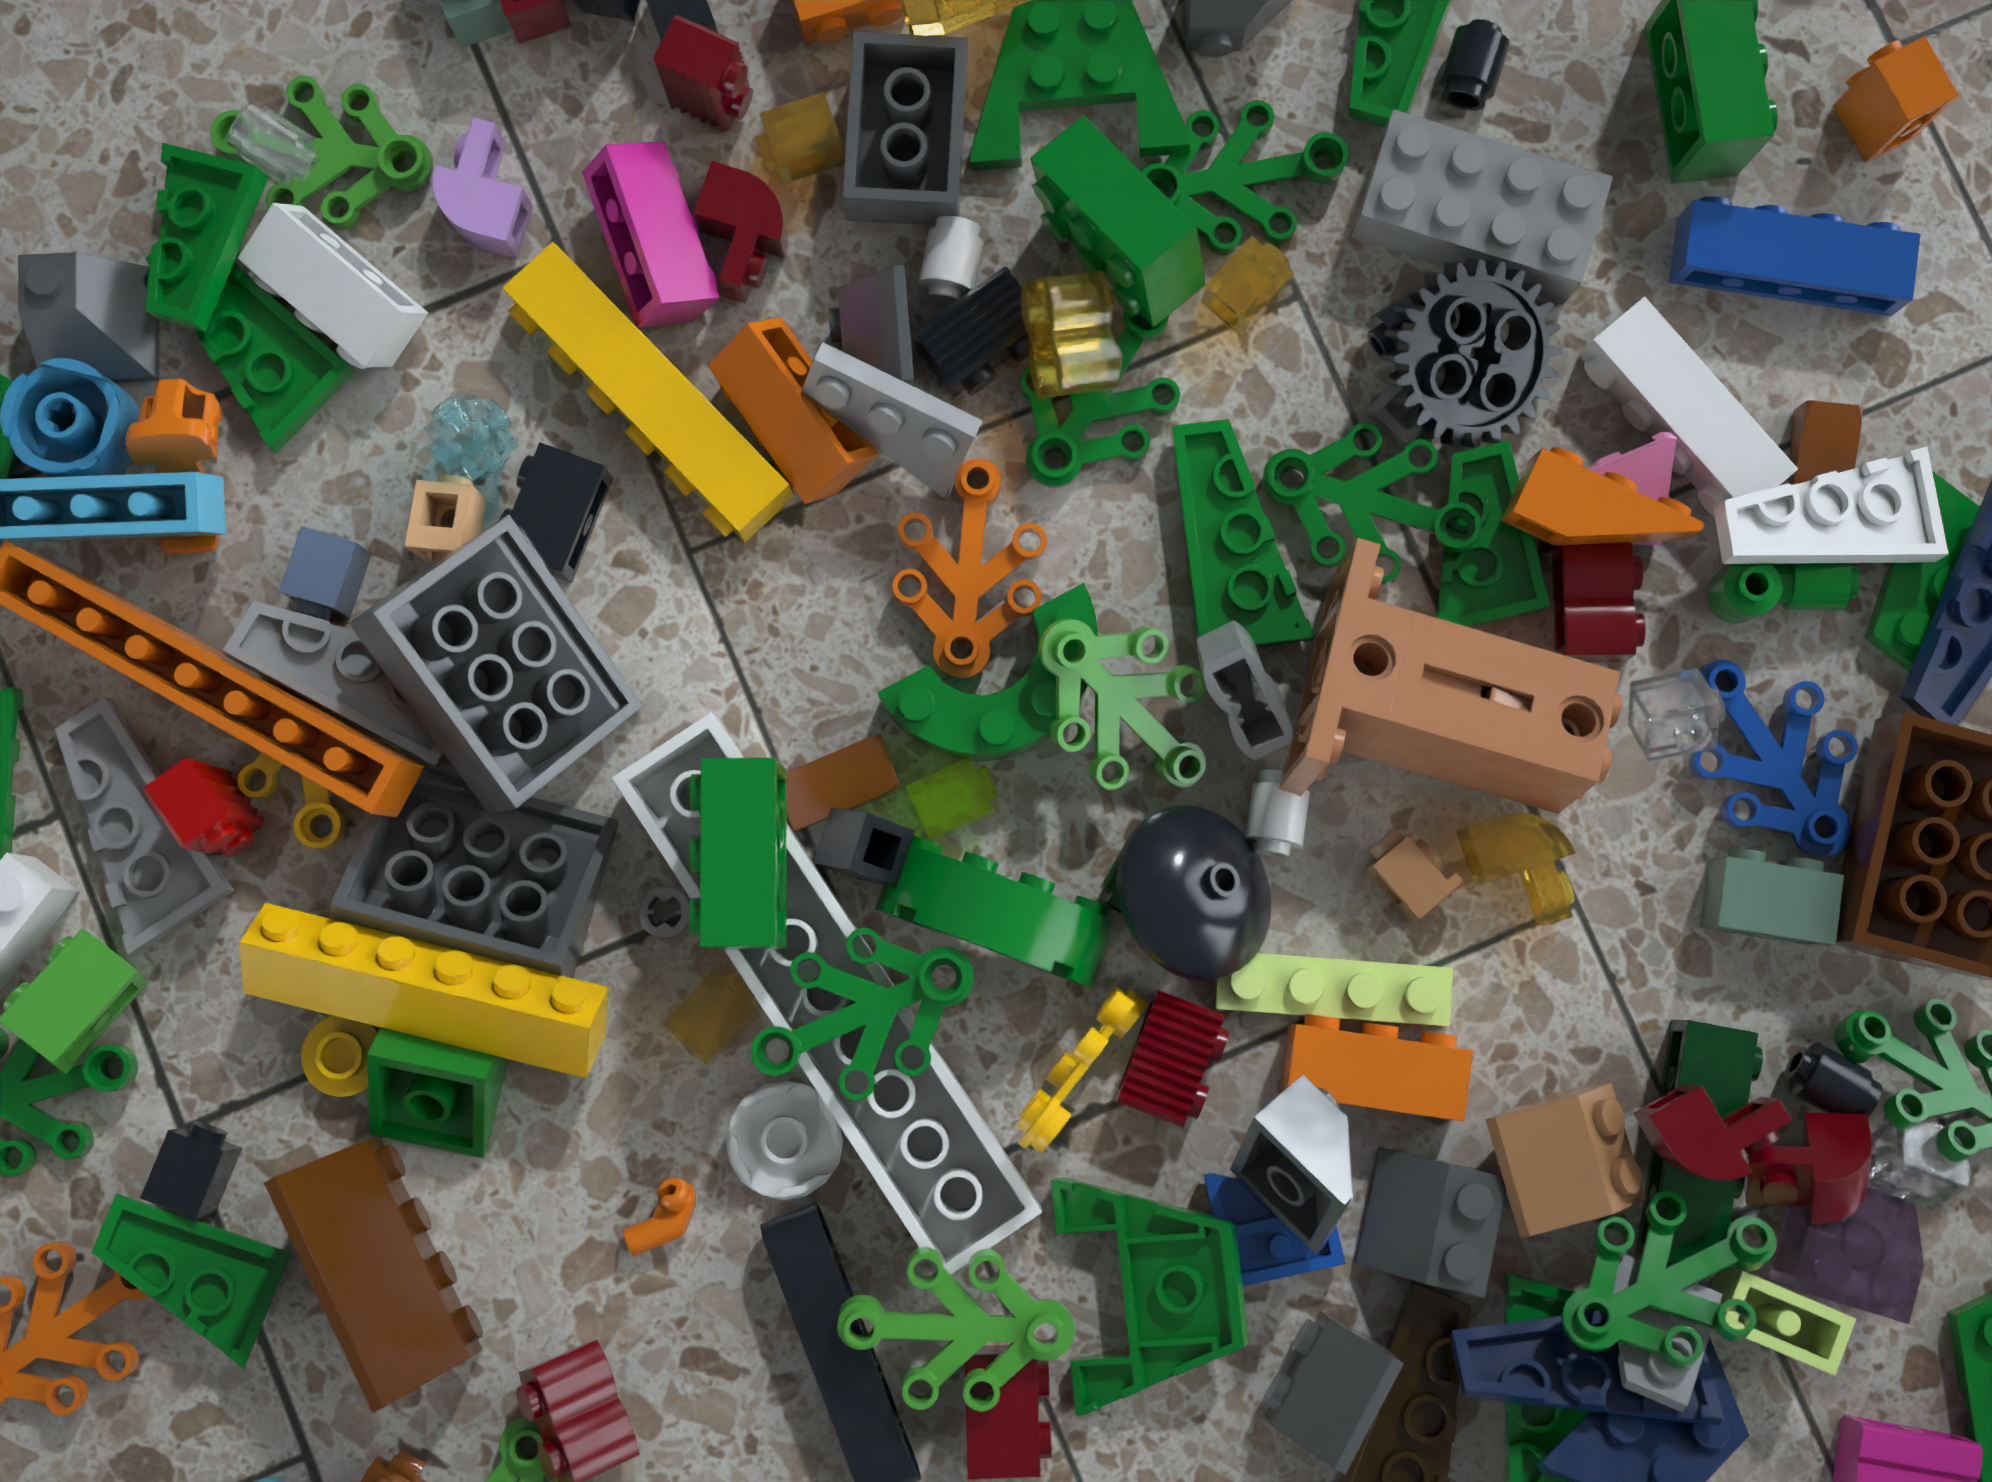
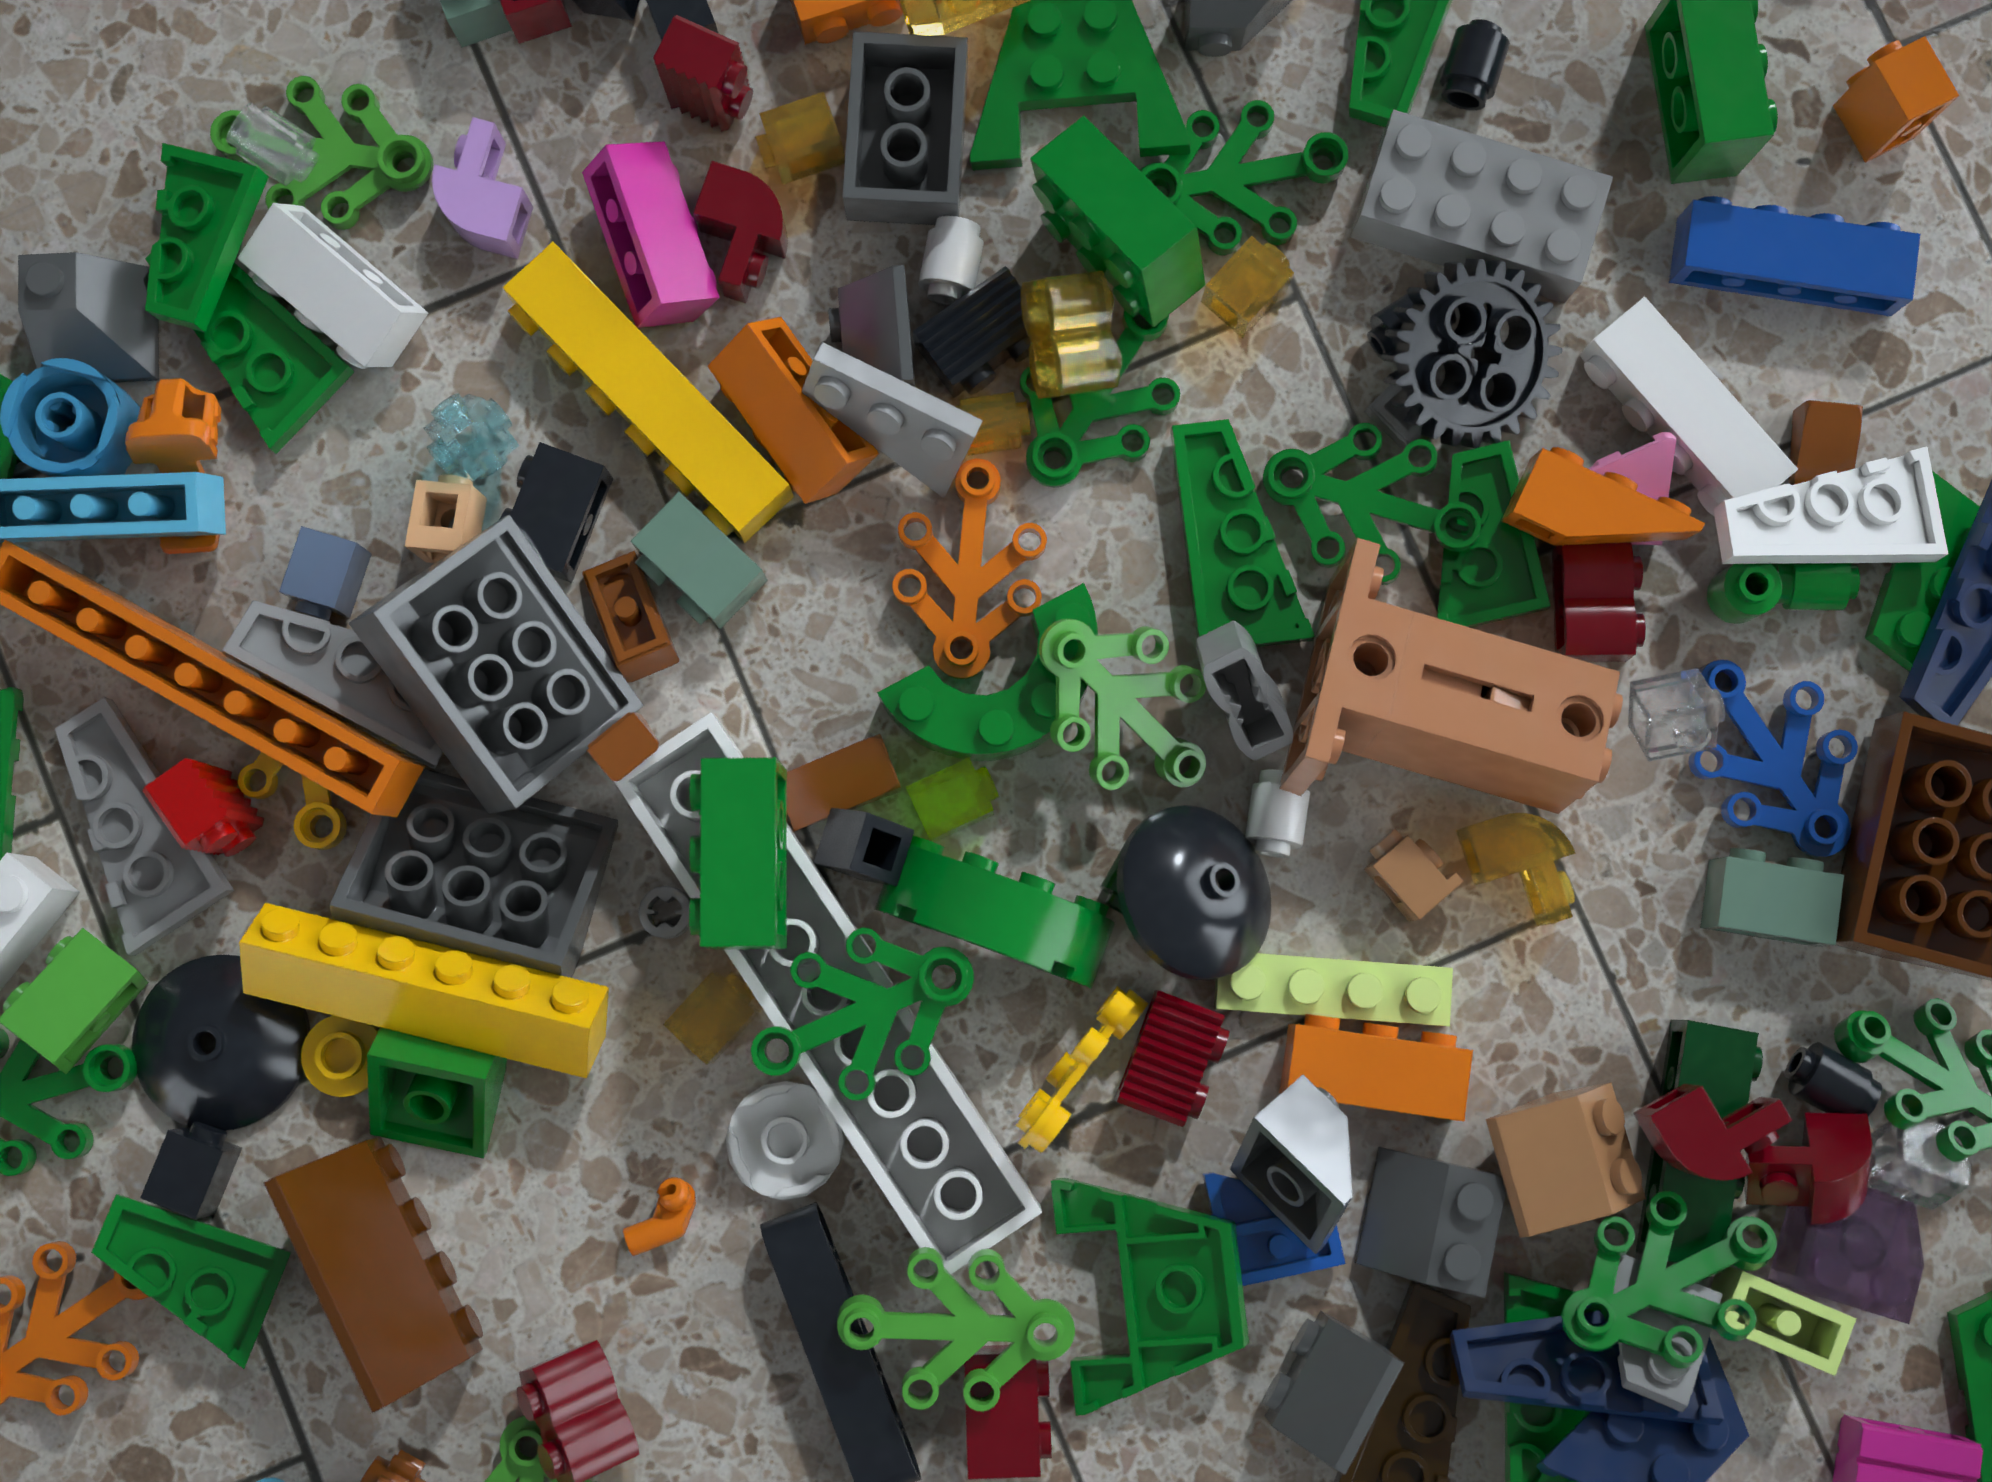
(254, 1054): none -> black dish
(624, 746): none -> dark orange slope
(630, 618): none -> dark orange slope
(698, 561): none -> sand green brick
(1002, 422): none -> clear yellow brick

